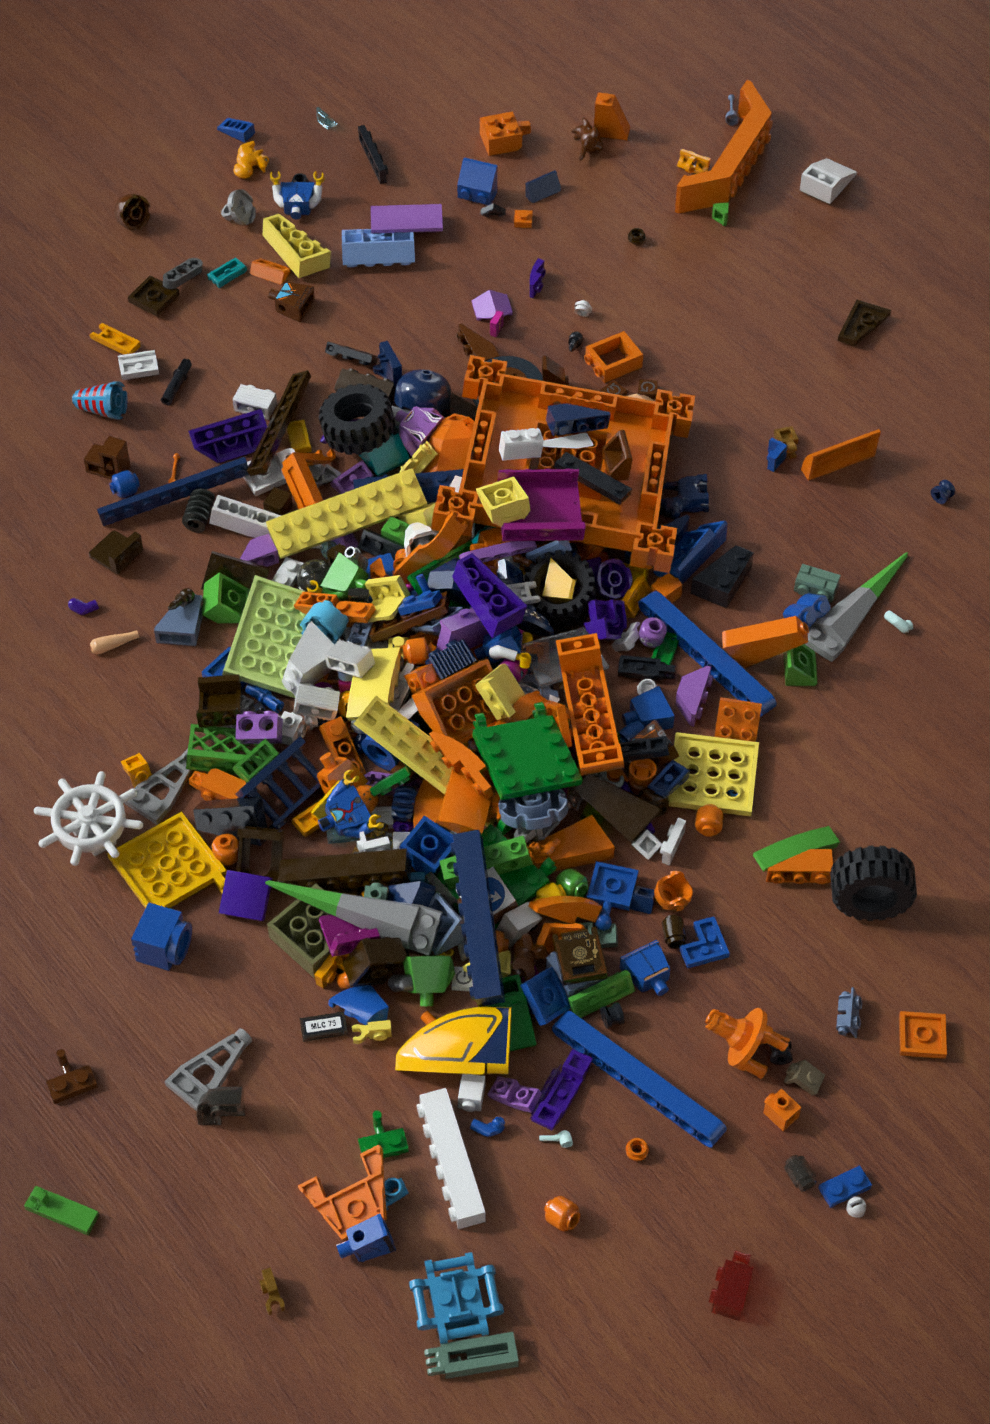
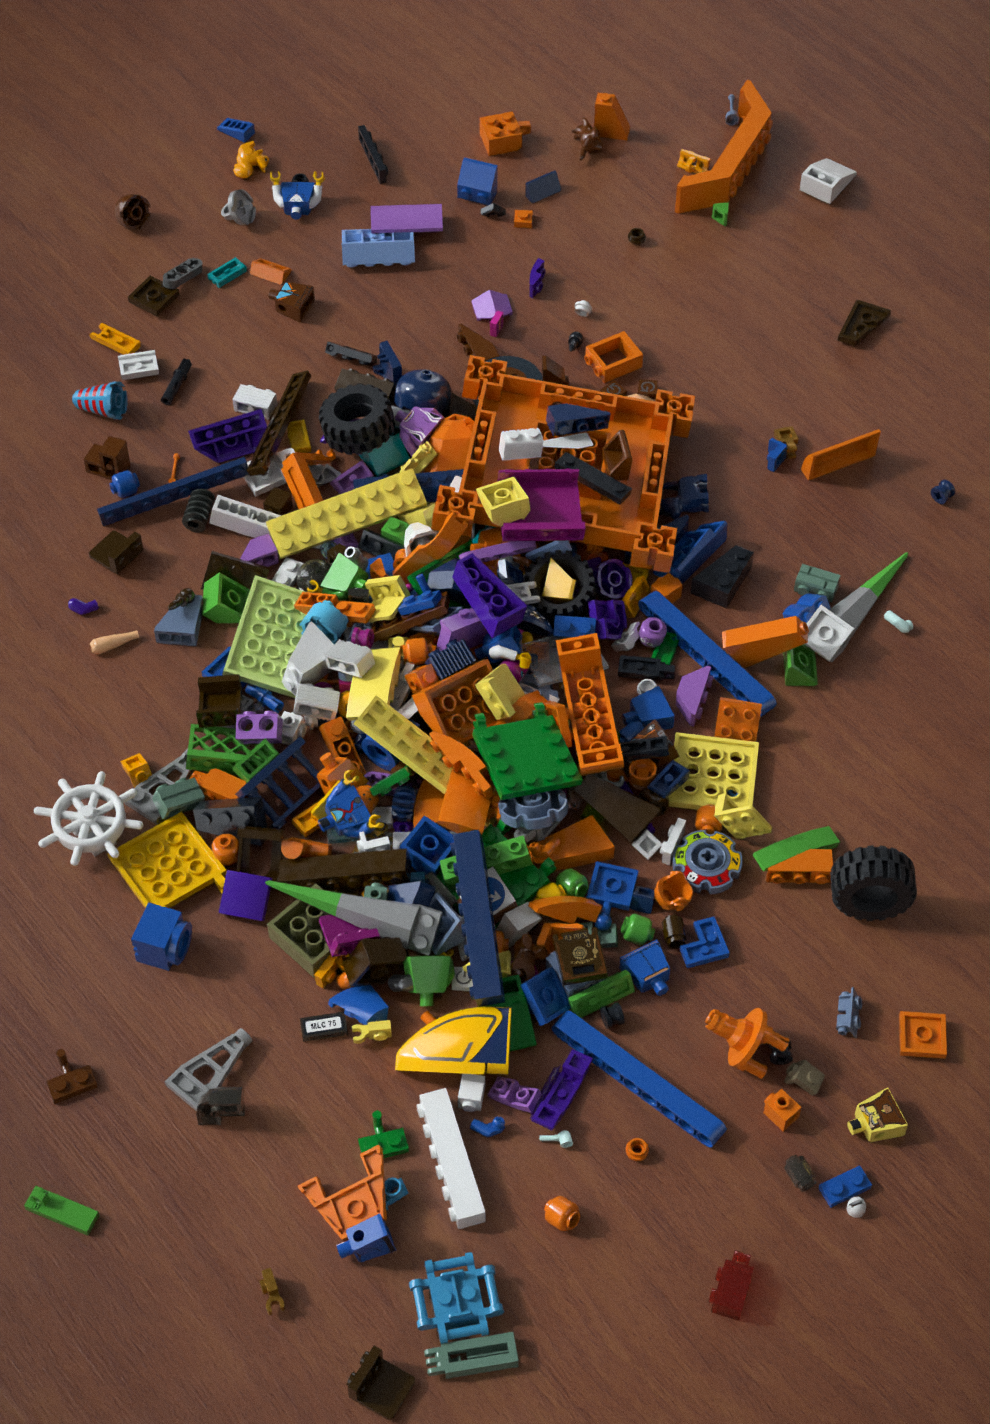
(177, 797): none -> sand green brick
(295, 247): light yellow wedge -> none
(297, 847): none -> orange brick
(324, 119): clear light blue slope -> none
(363, 637): none -> magenta wheel
(379, 1384): none -> dark brown bracket
(573, 626): none -> blue plate
(637, 929): none -> bright green head
(708, 861): none -> sand blue piece
(740, 821): none -> light yellow bracket
(827, 633): none -> white plate
(878, 1118): none -> torso

